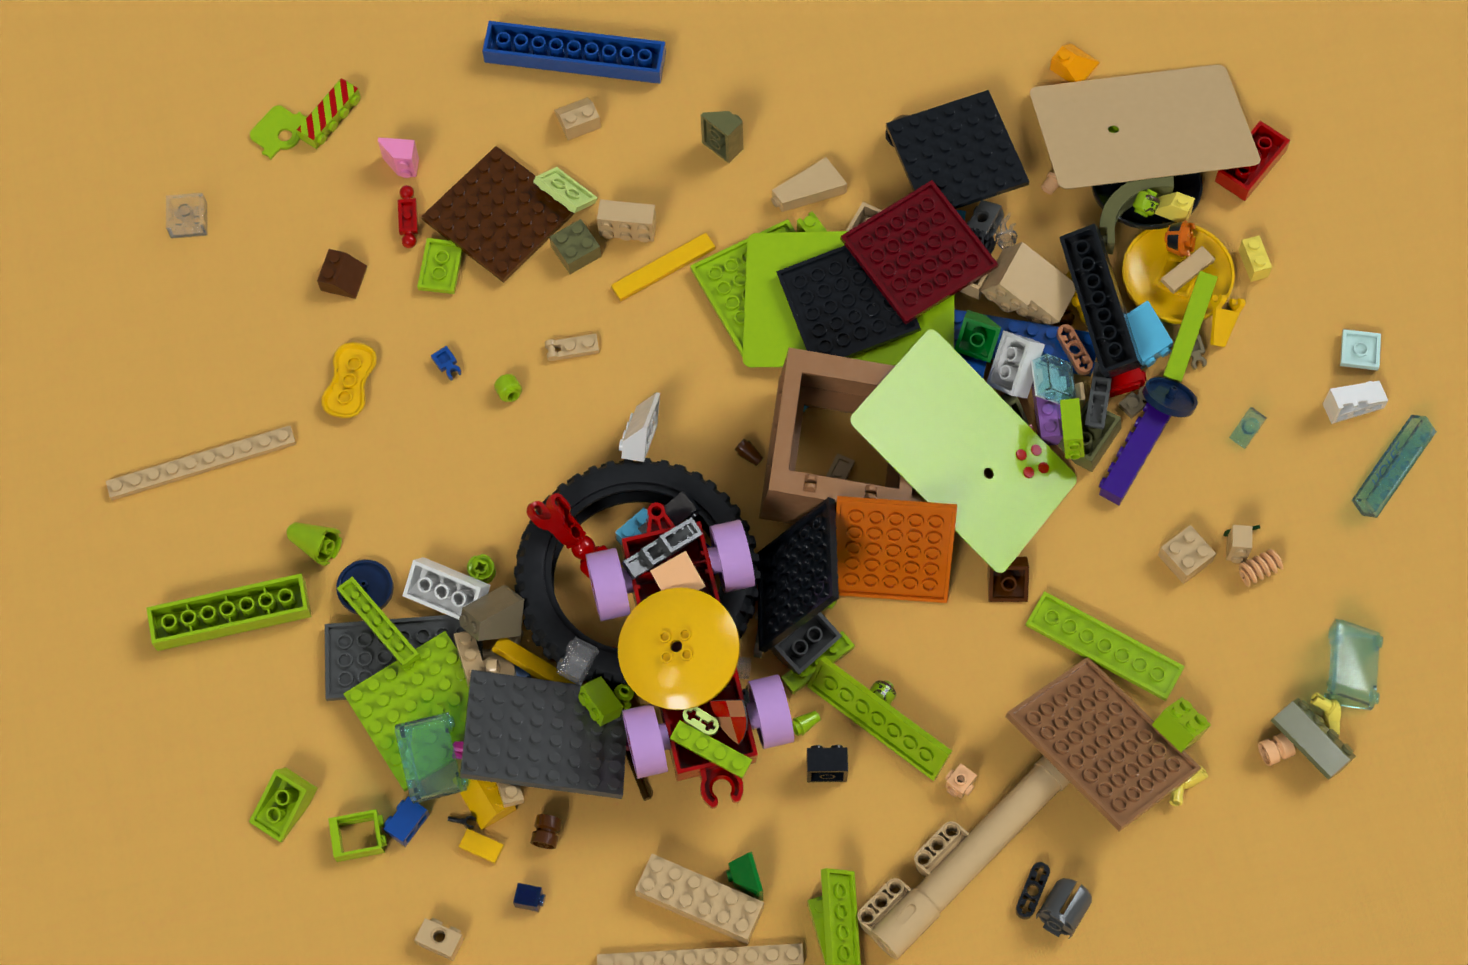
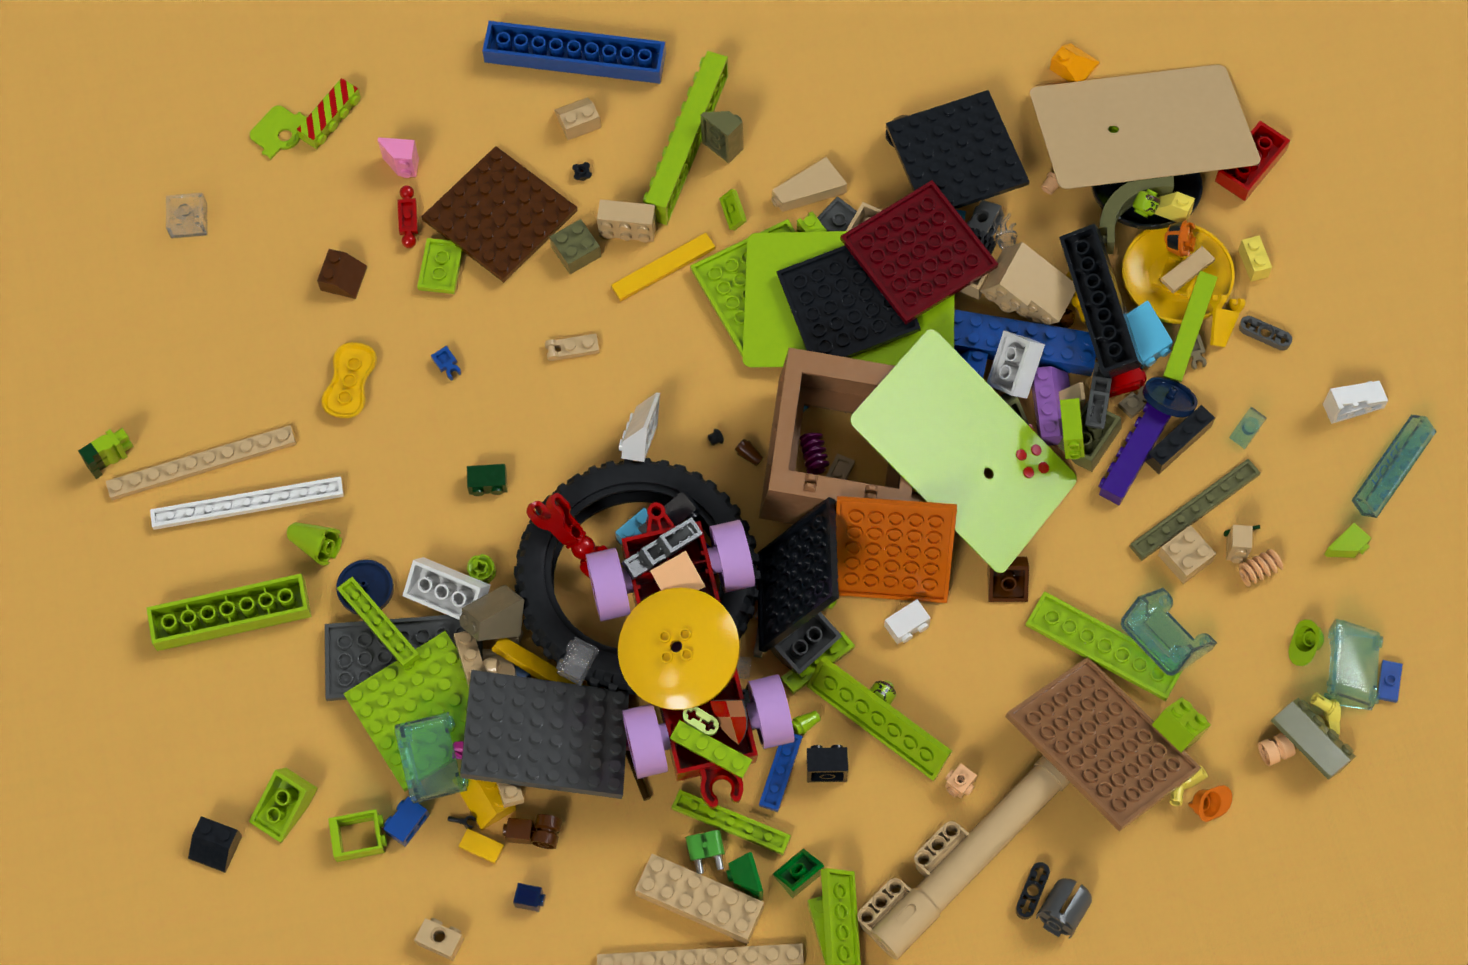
(105, 451): none -> lime hips
(213, 844): none -> black slope
(246, 503): none -> white plate
(487, 479): none -> dark green brick
(508, 388): lime head -> none
(518, 830): none -> reddish brown brick
(565, 190): yellowish green plate -> none
(586, 174): none -> black plate
(600, 701): lime brick -> none
(624, 694): lime brick -> none
(687, 136): none -> lime brick
(705, 846): none -> bright green piece
(716, 437): none -> black piece
(731, 822): none -> lime plate
(733, 209): none -> lime plate
(780, 774): none -> blue plate
(798, 872): none -> green slope
(813, 452): none -> magenta piece
(837, 215): none -> dark grey tile
(907, 622): none -> white brick
(977, 336): green slope -> none
(1053, 378): clear light blue piece -> none
(1074, 341): nougat beam -> none
(1161, 635): none -> clear light blue windscreen
(1180, 439): none -> black brick
(1194, 509): none -> olive tile
(1211, 802): none -> orange piece
(1267, 340): none -> dark grey beam
(1305, 642): none -> lime piece
(1350, 543): none -> lime slope
(1360, 349): light aqua plate -> none
(1389, 681): none -> blue plate

